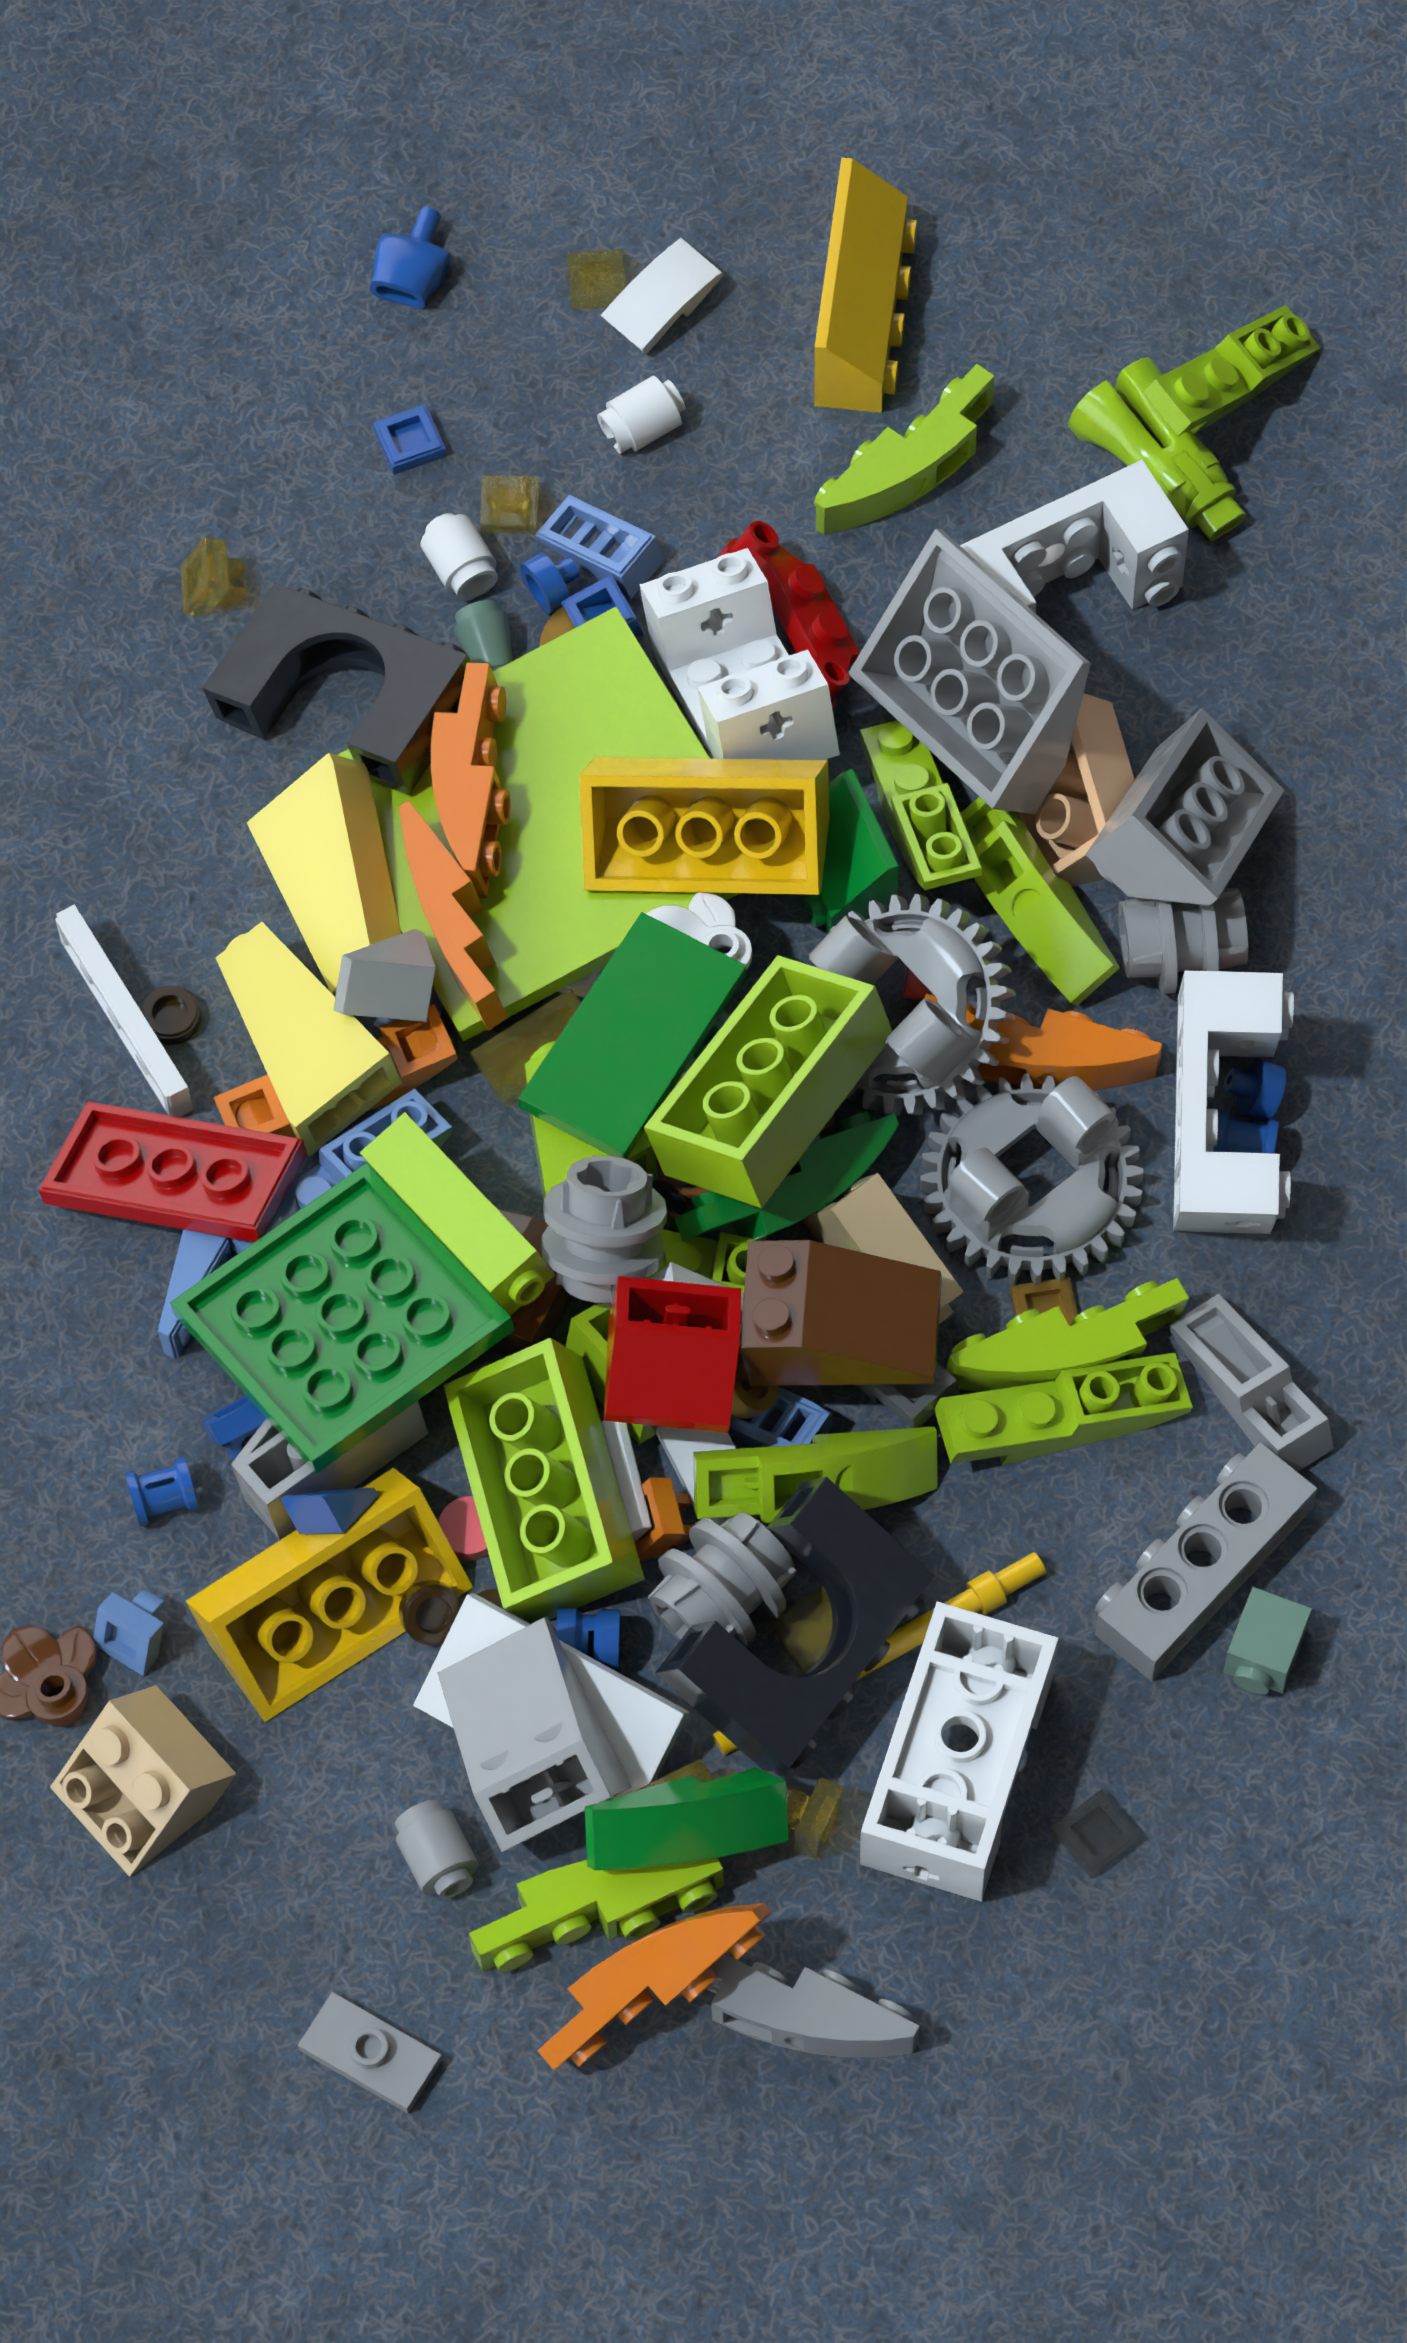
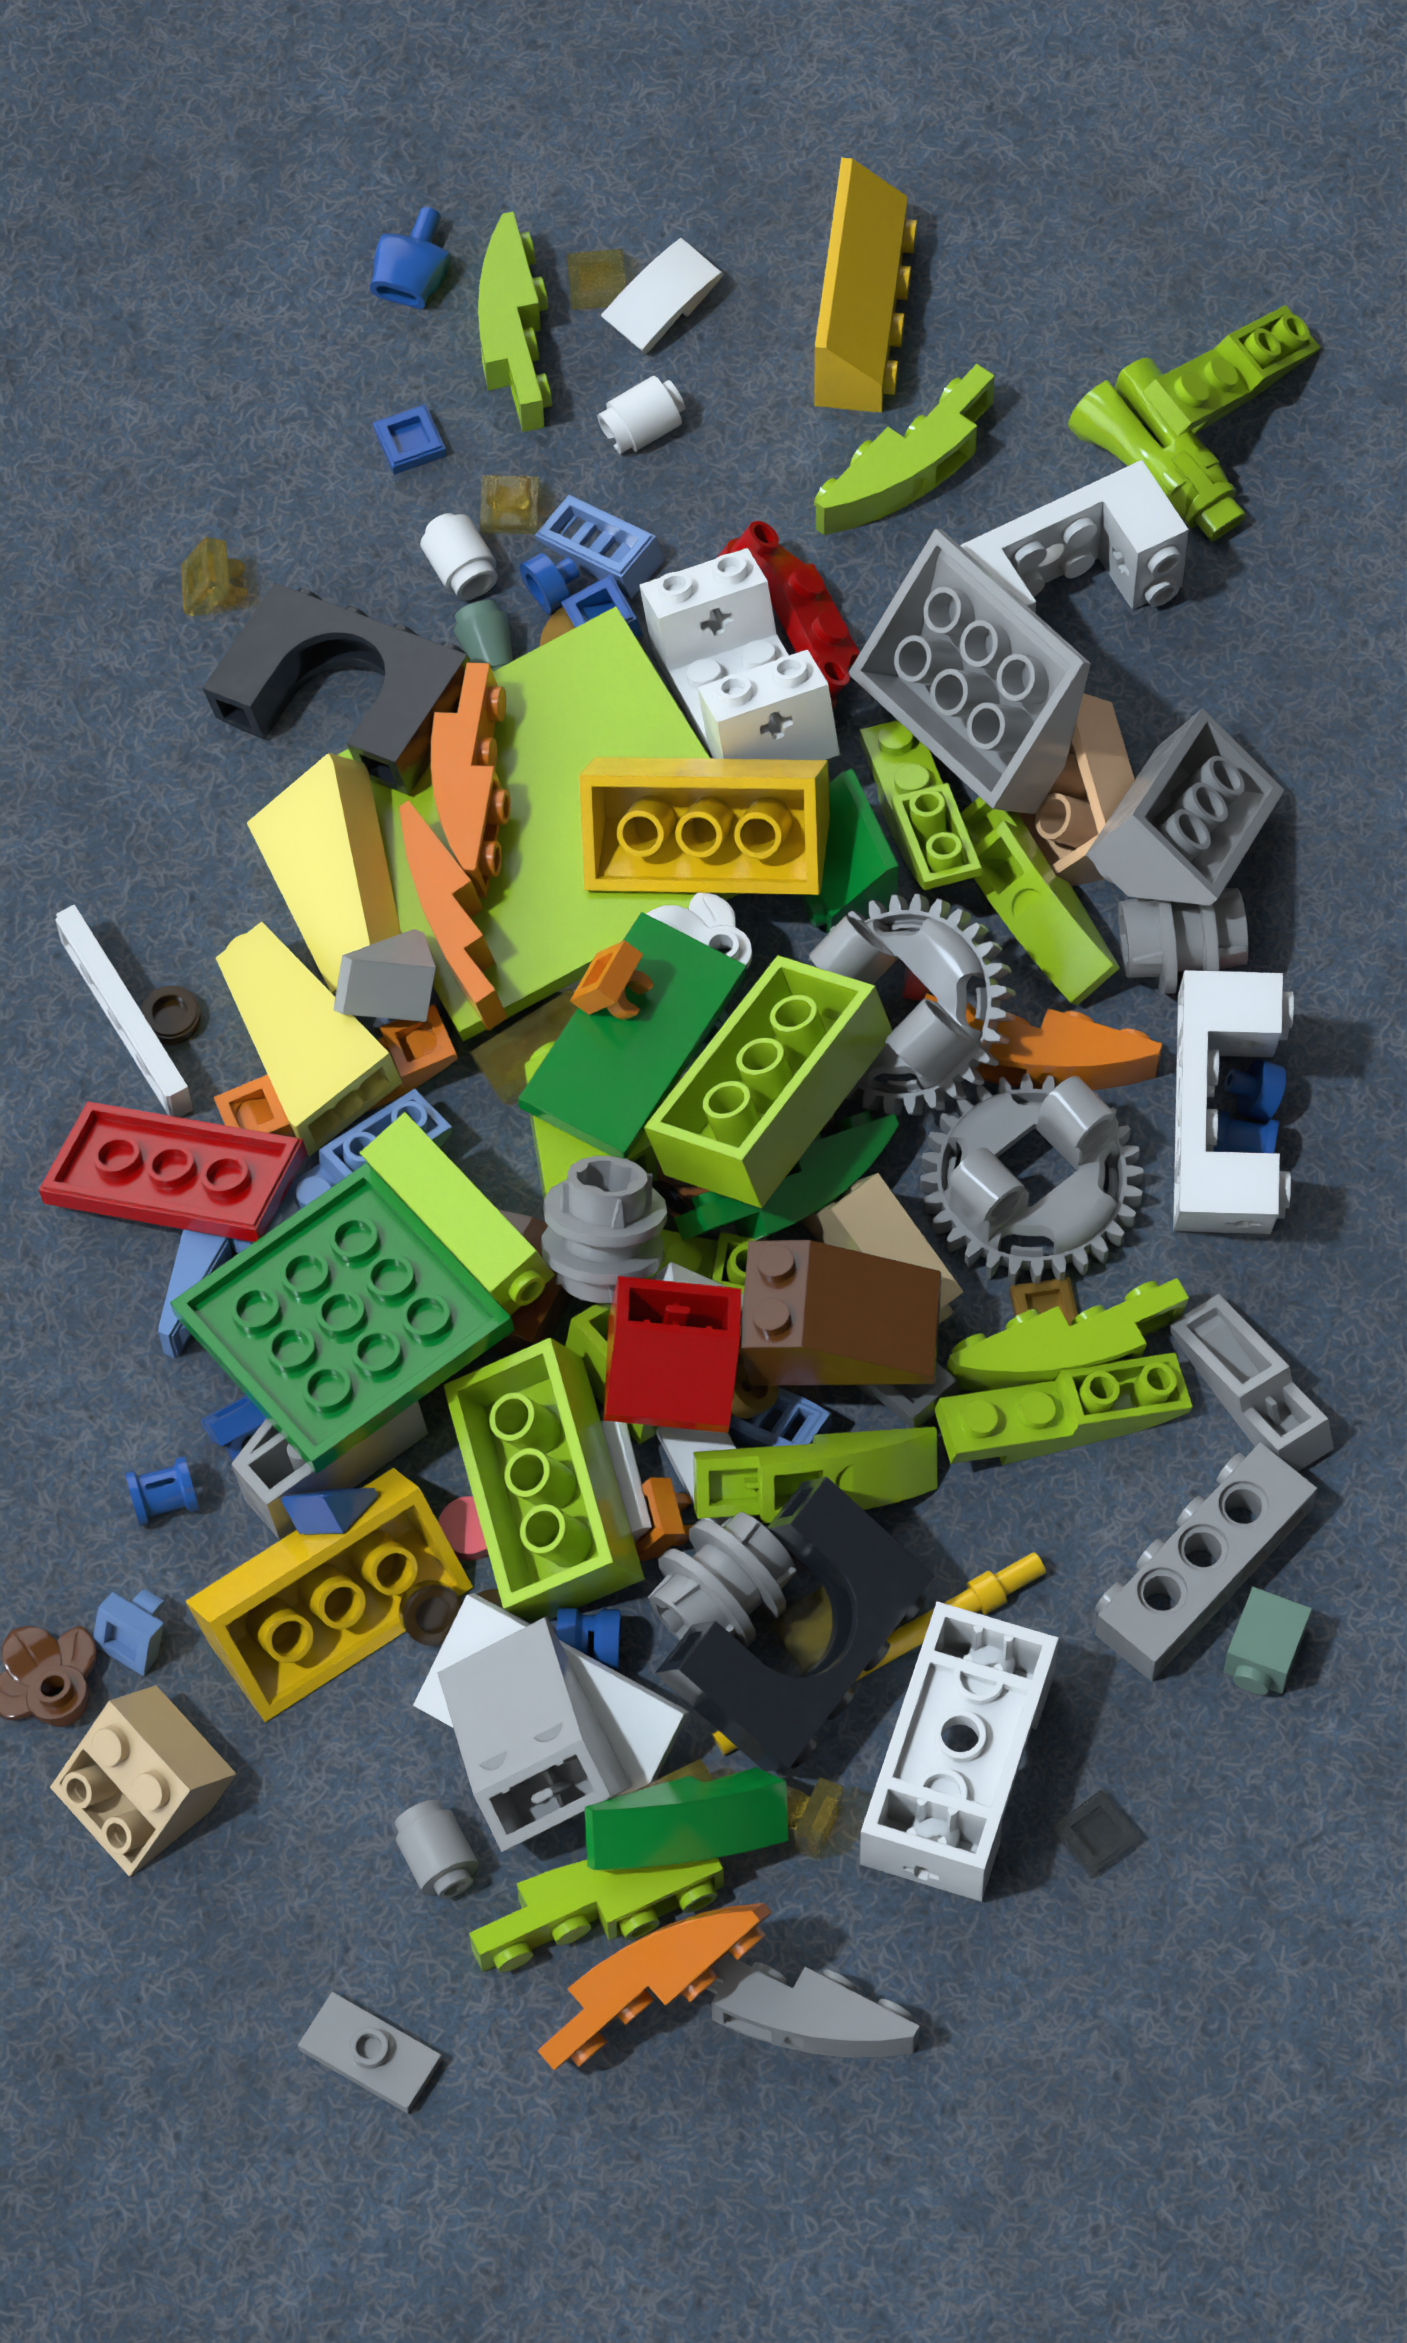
(508, 319): none -> lime slope
(606, 982): none -> orange tile

